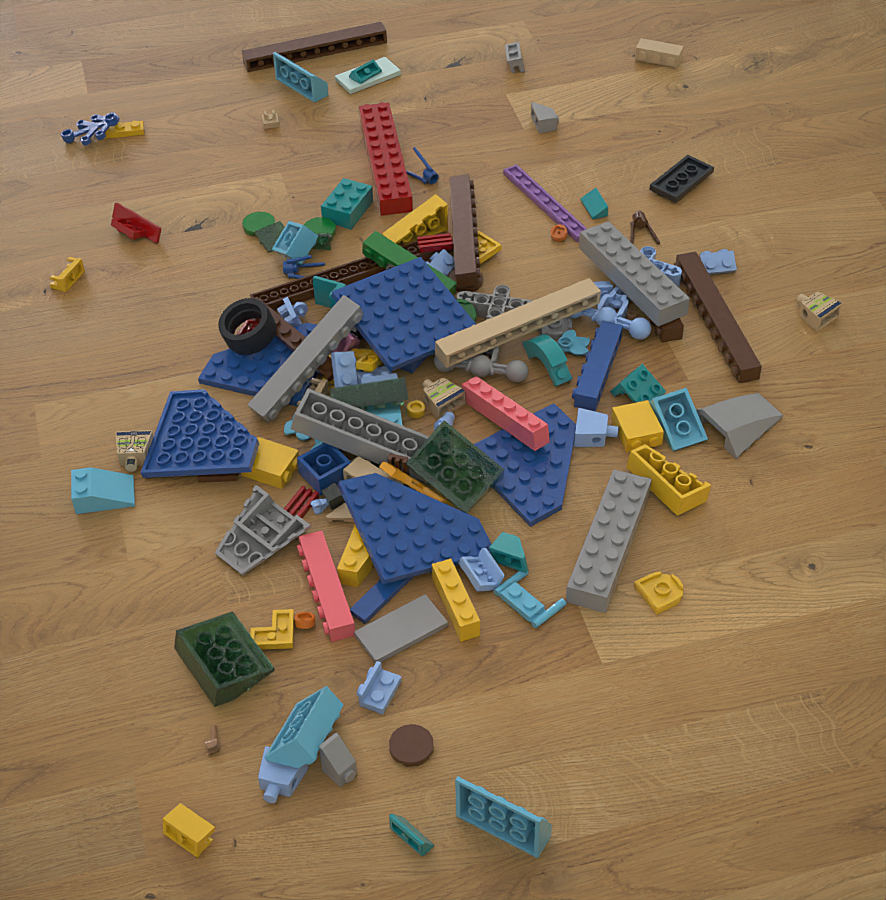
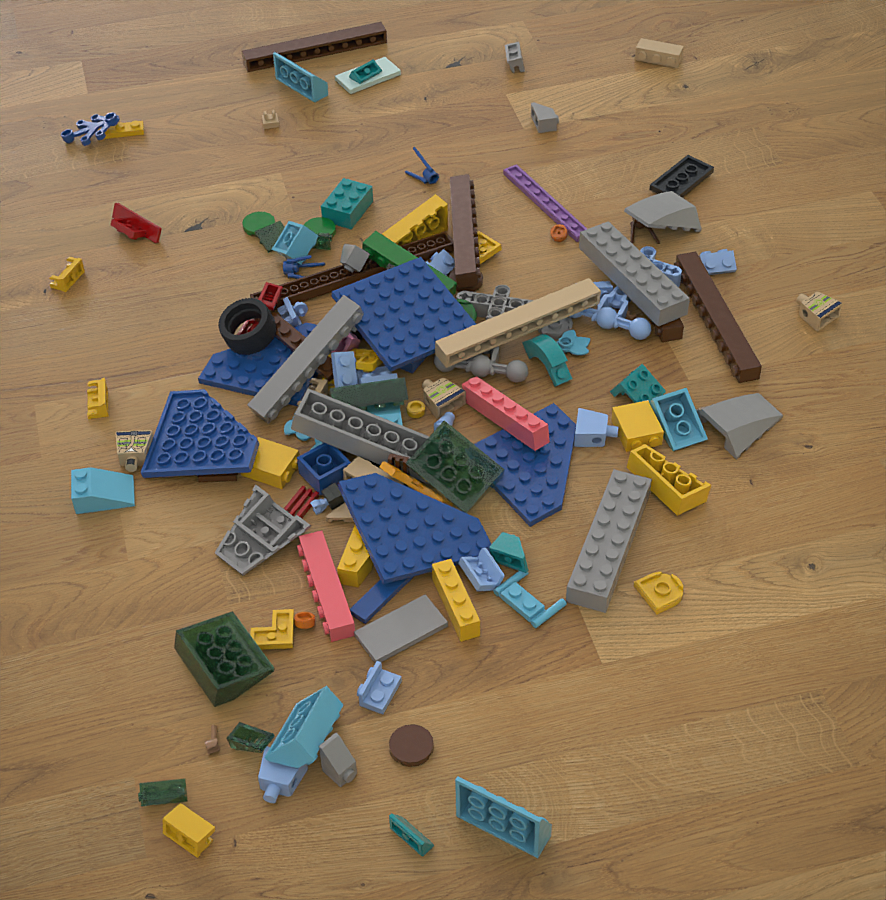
(97, 399): none -> yellow hinge
(162, 792): none -> clear green hinge
(238, 741): none -> clear green slope
(270, 295): none -> red slope
(323, 291): teal bracket -> none
(353, 257): none -> light grey slope
(385, 159): red brick -> none
(435, 242): red tile -> none
(595, 204): teal slope -> none
(597, 366): blue brick -> none
(665, 210): none -> light grey wedge

